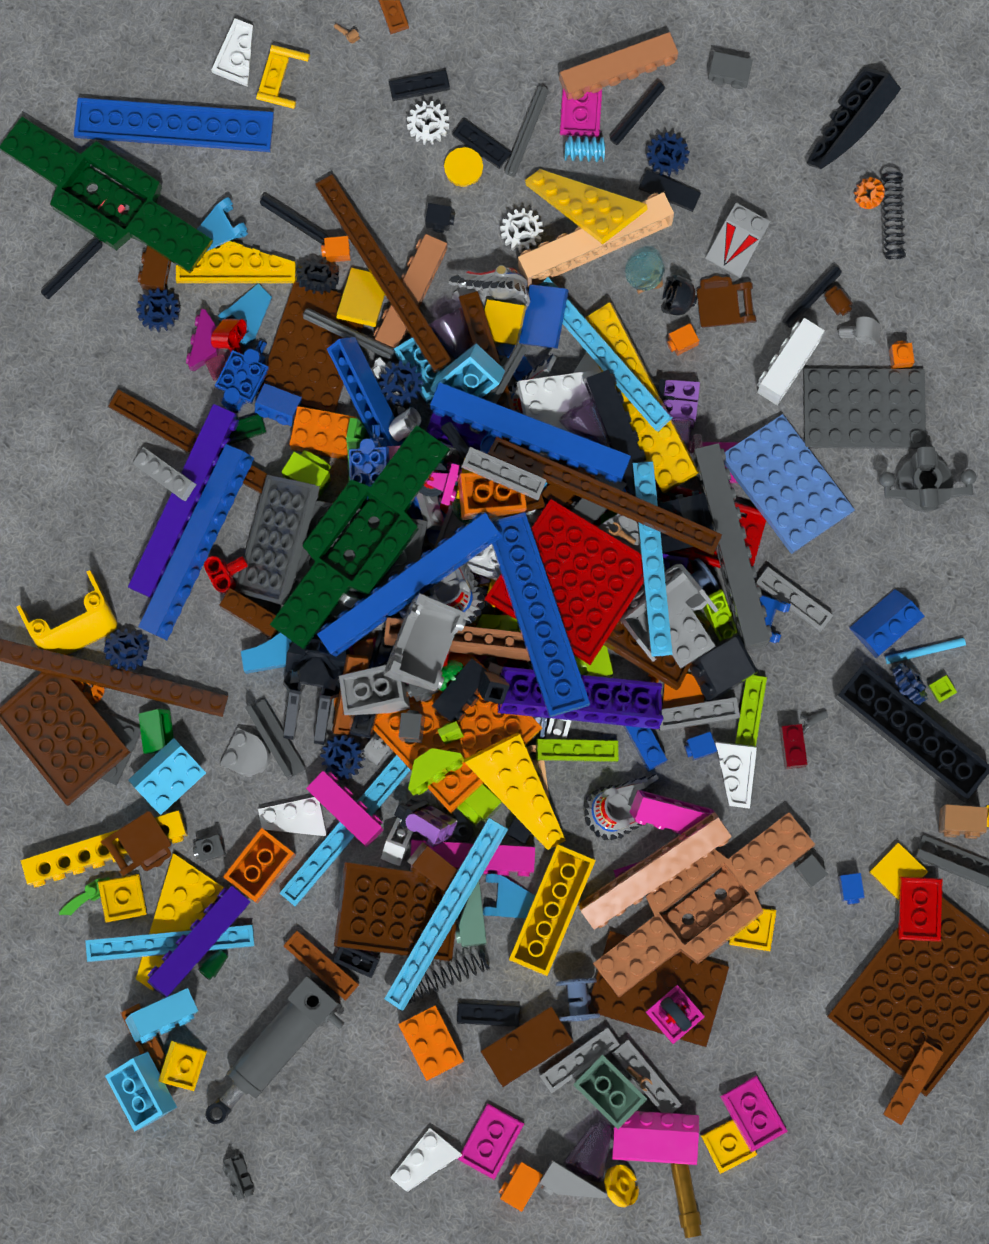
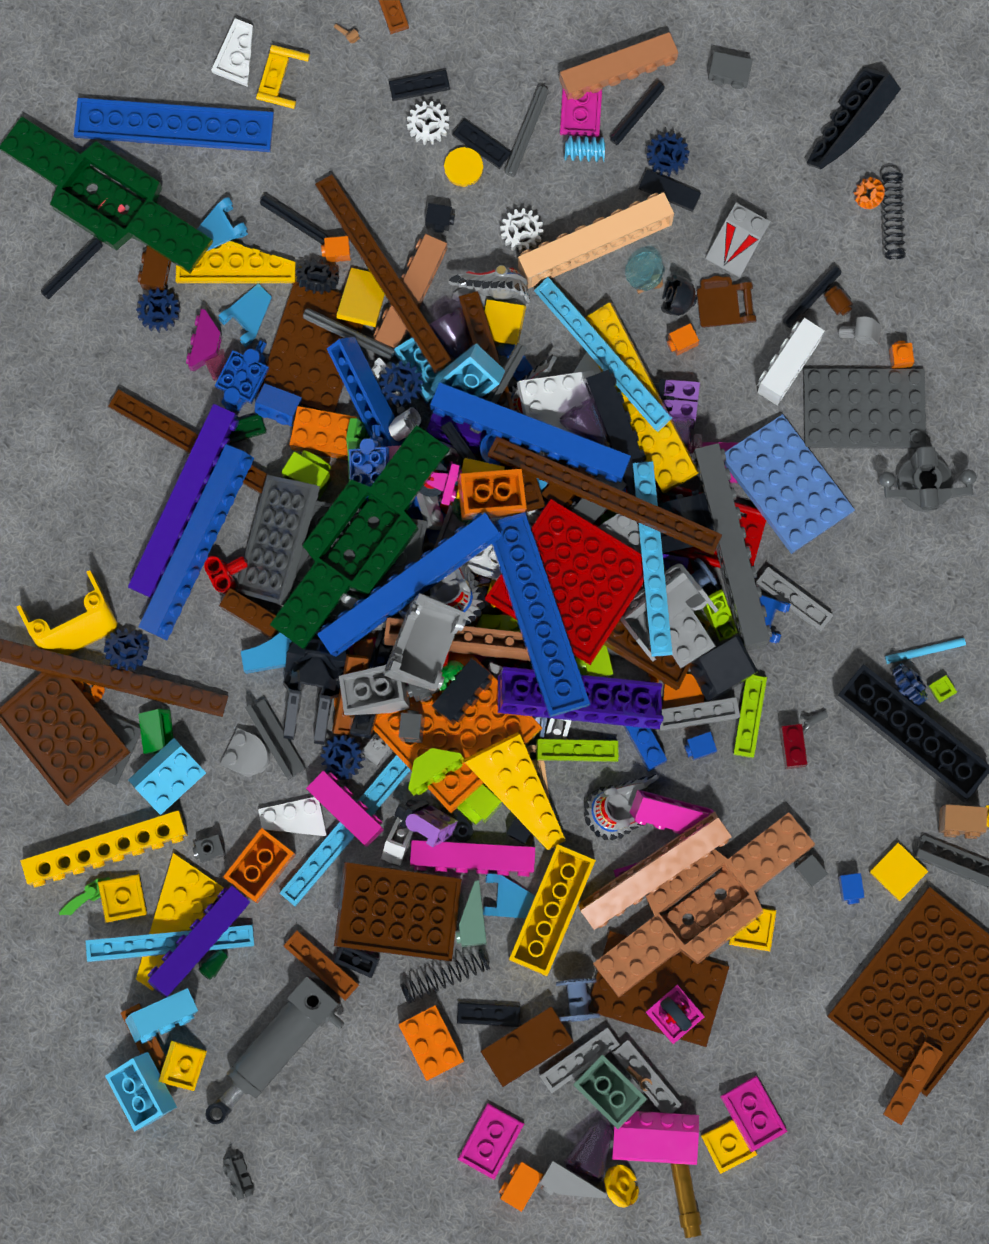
(142, 841): reddish brown piece -> none
(164, 474): light grey plate -> none
(229, 334): red beam -> none
(425, 1159): white wing -> none
(432, 866): reddish brown brick -> none
(446, 914): medium azure plate -> none
(450, 732): lime plate -> none
(493, 687): black brick -> none
(504, 473): light grey plate -> none
(544, 316): blue tile -> none
(591, 208): yellow wing -> none
(621, 533): medium nougat hand -> none
(738, 771): white wing -> none
(886, 622): blue slope -> none
(920, 909): red tile -> none

